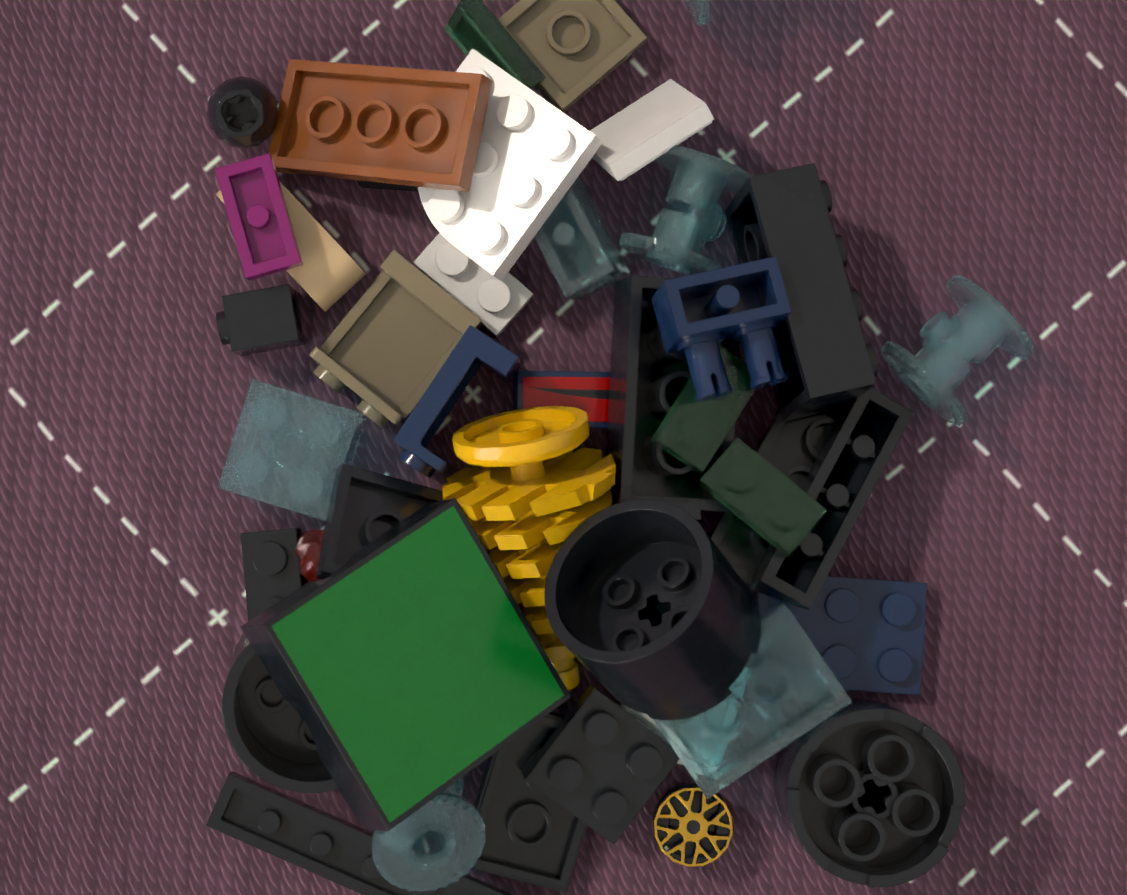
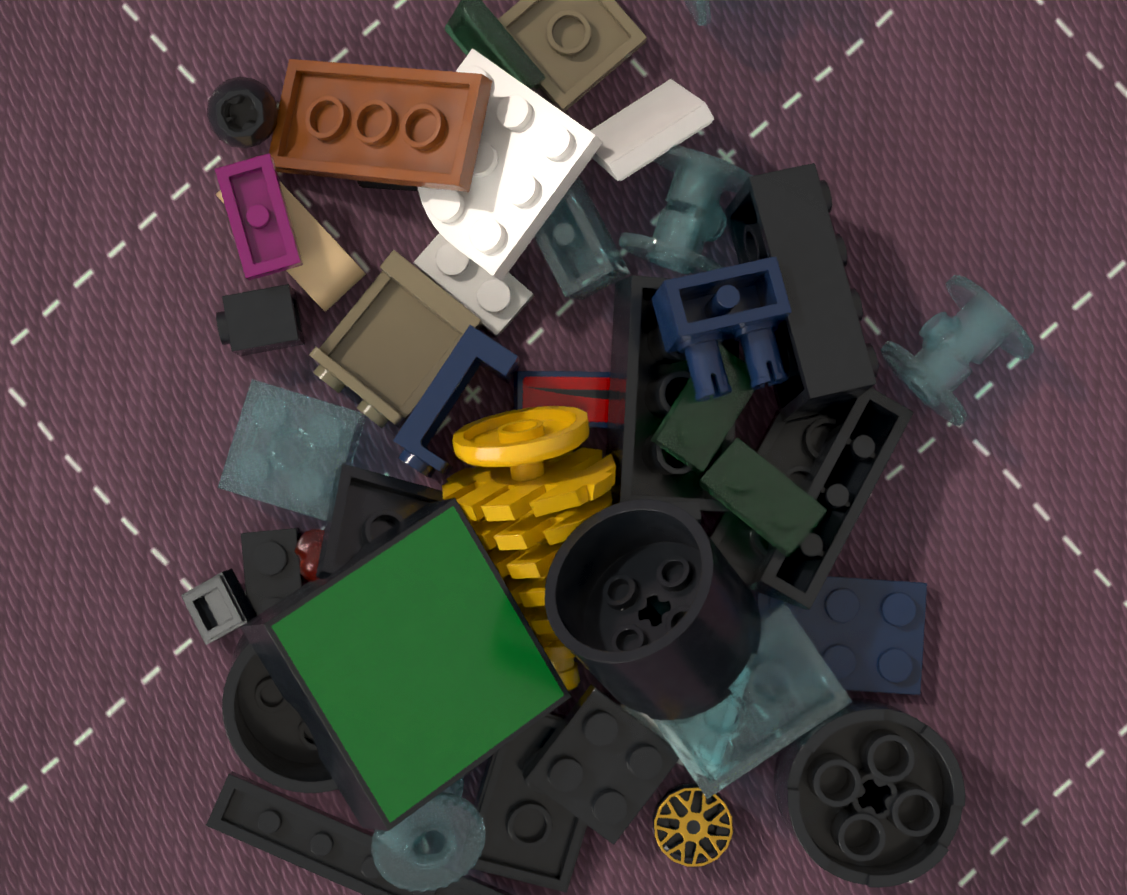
(218, 606): none -> tile

